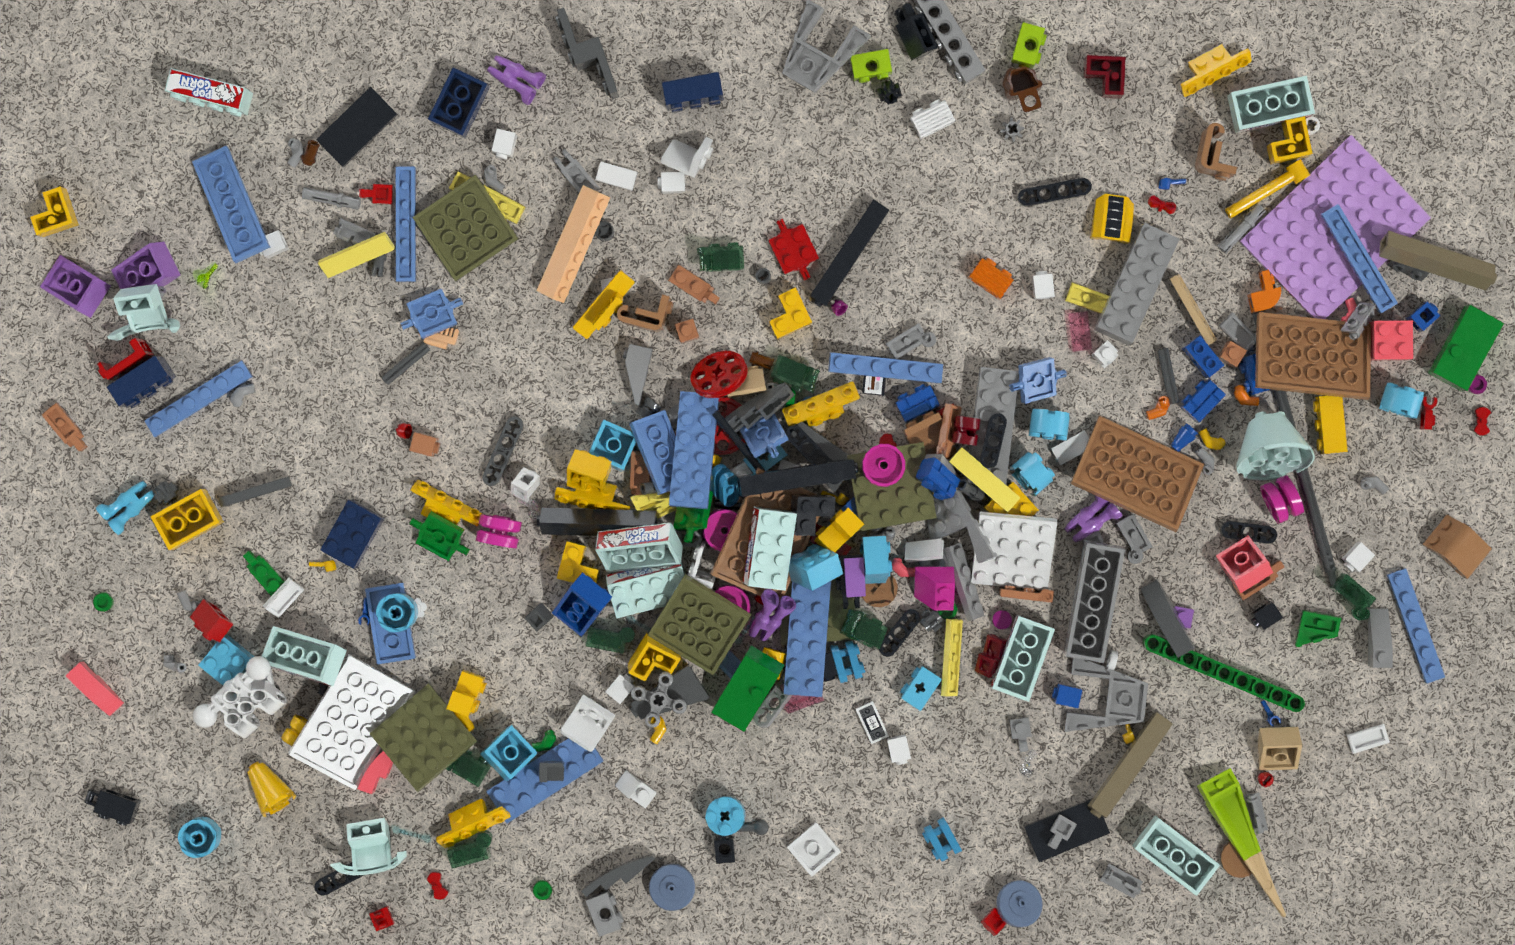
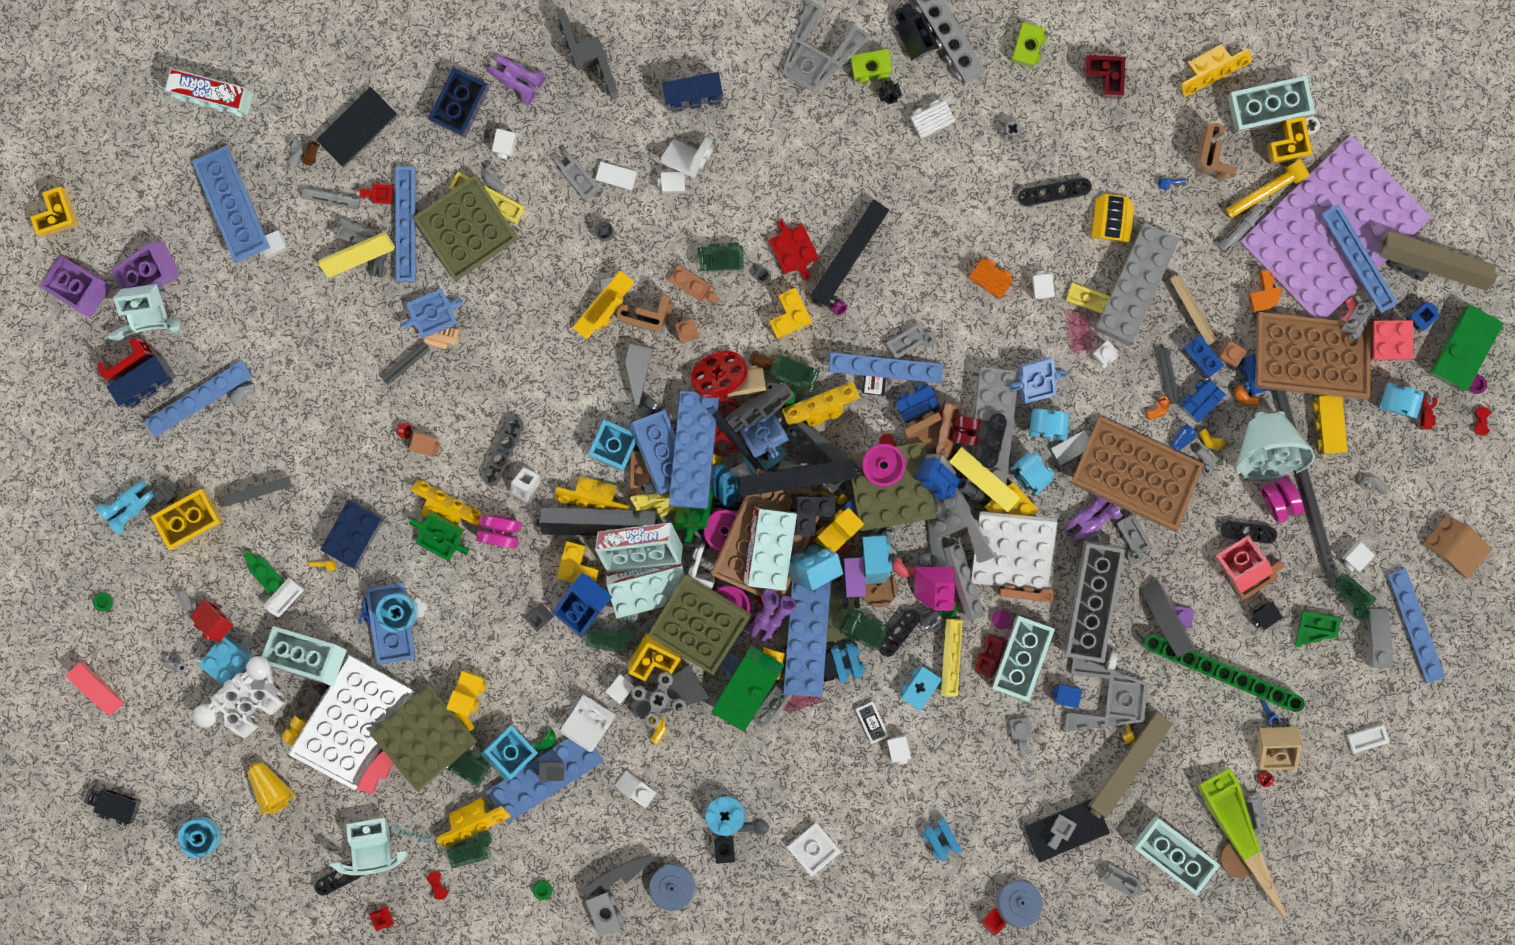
(64, 427): nougat hinge -> none
(205, 277): clear neon green hand -> none
(573, 244): light nougat brick -> none
(587, 470): yellow brick -> none
(924, 550): white tile -> none
(1022, 83): reddish brown piece -> none
(1155, 202): red piece -> none
(1238, 332): light grey tile -> none

